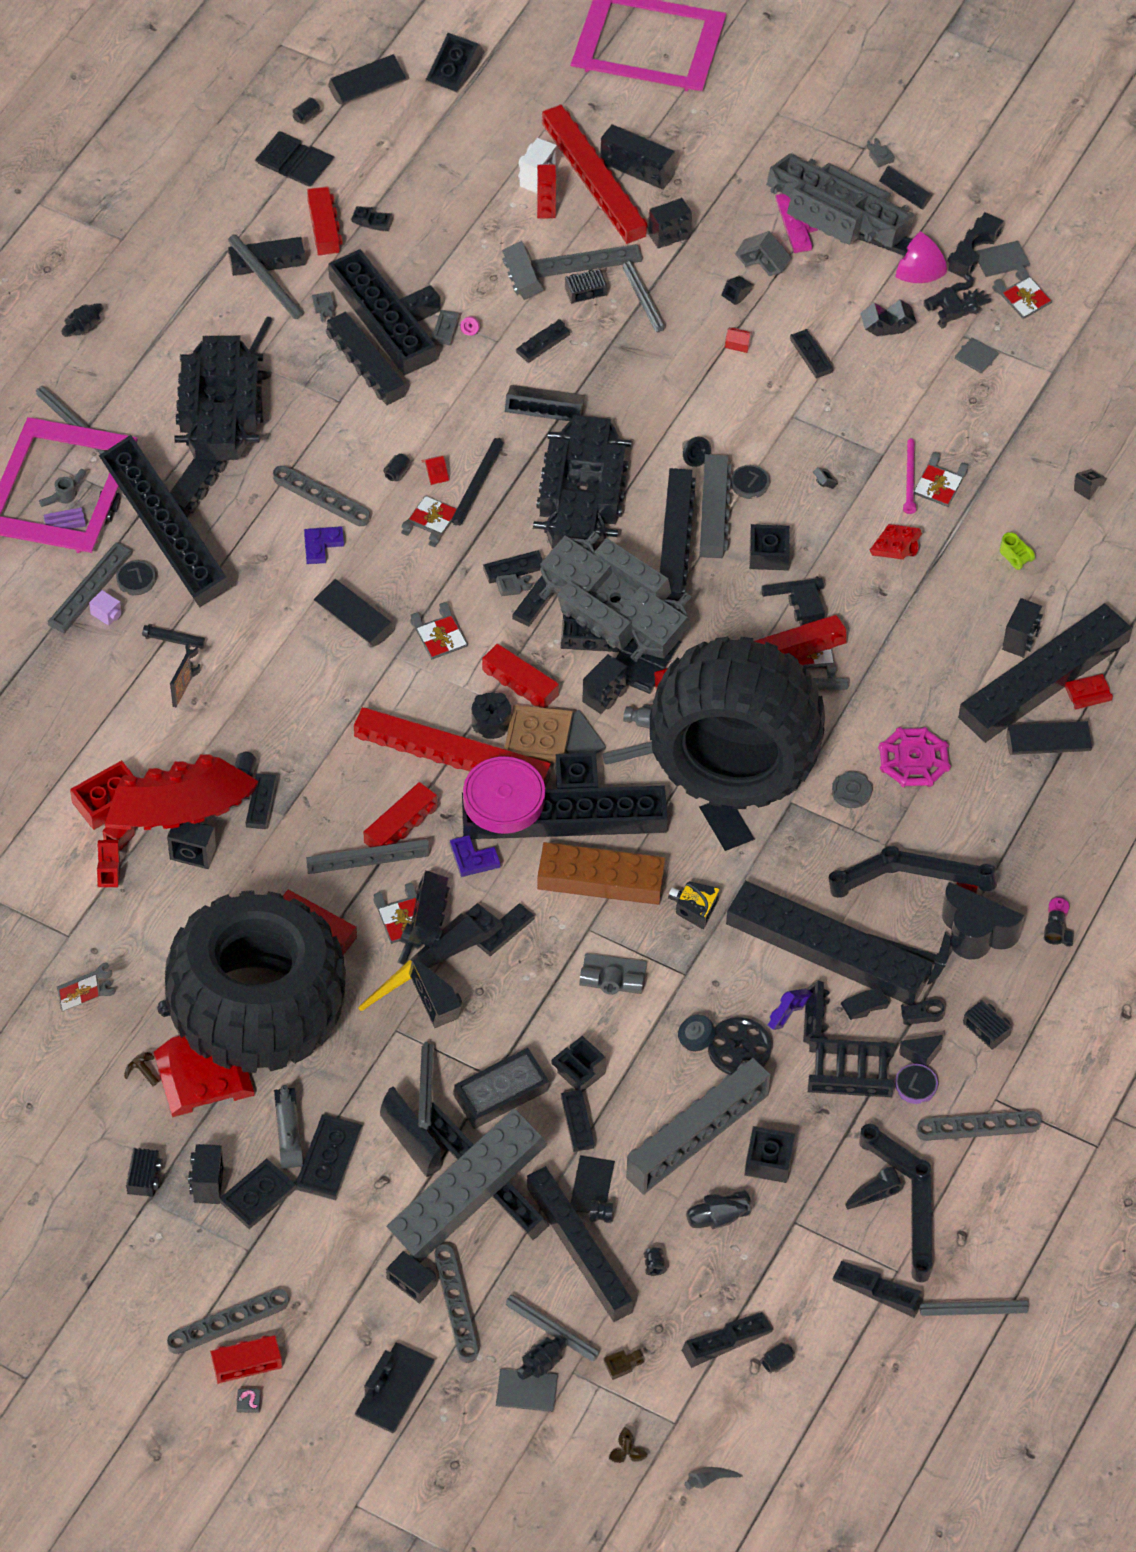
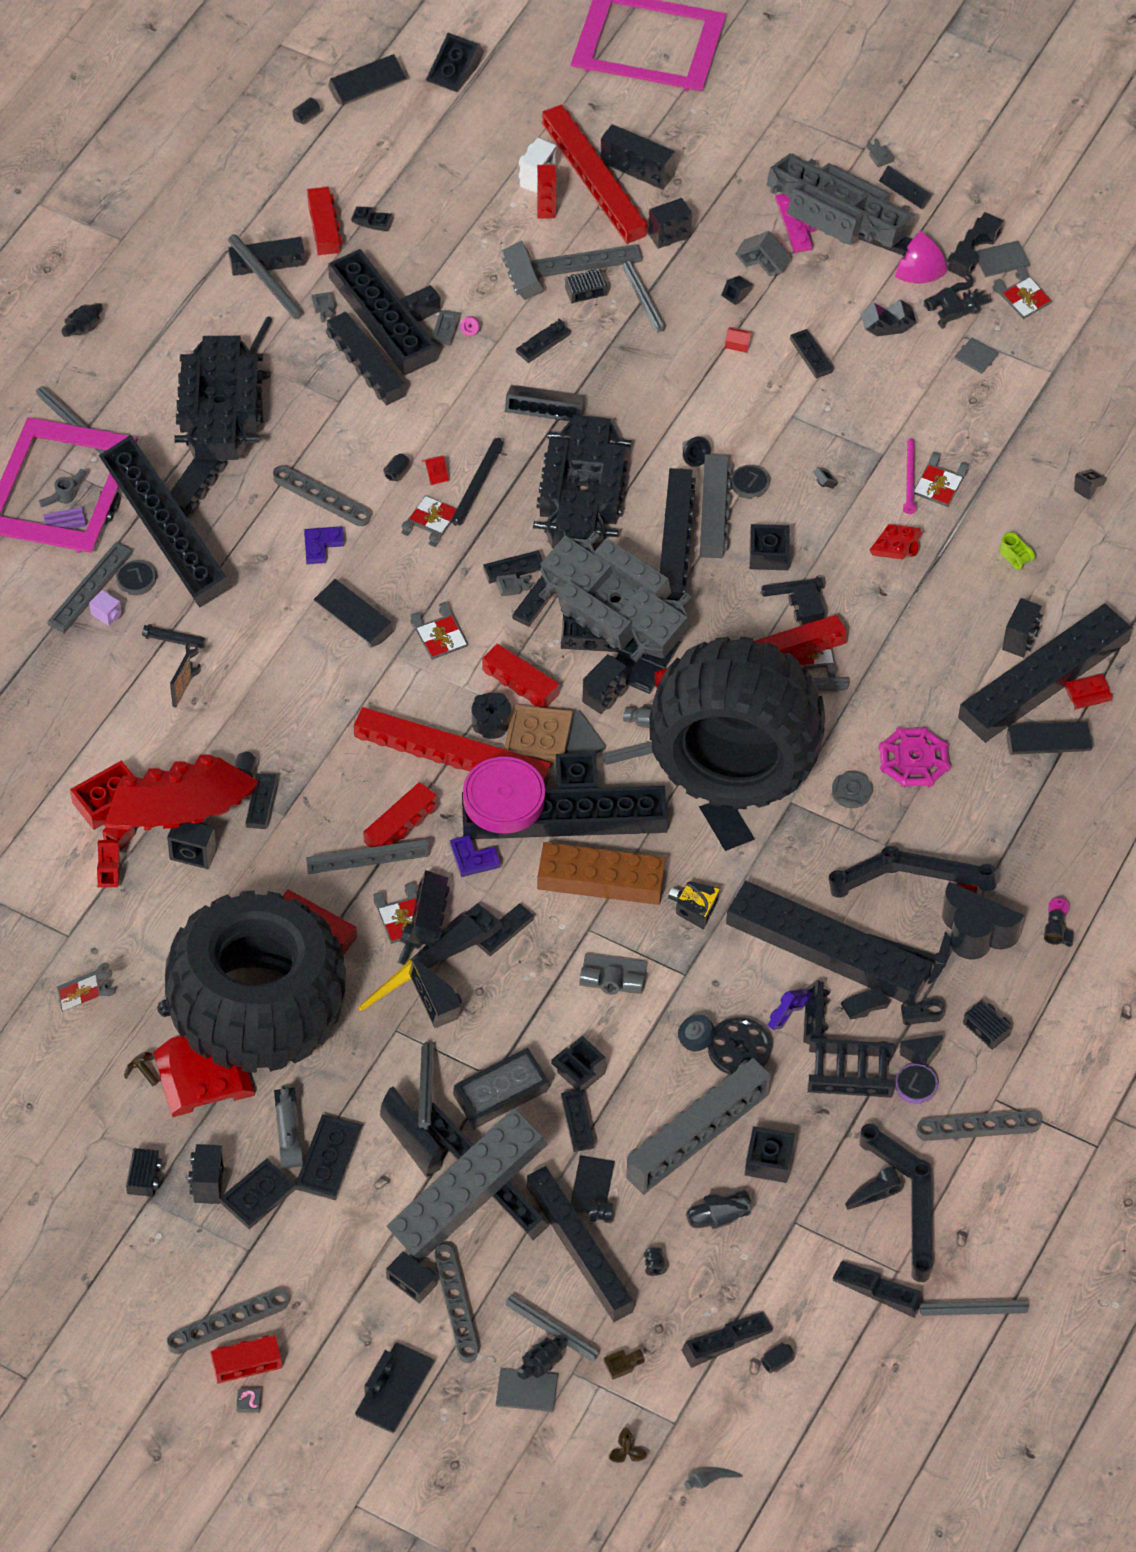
(293, 160): black piece -> none

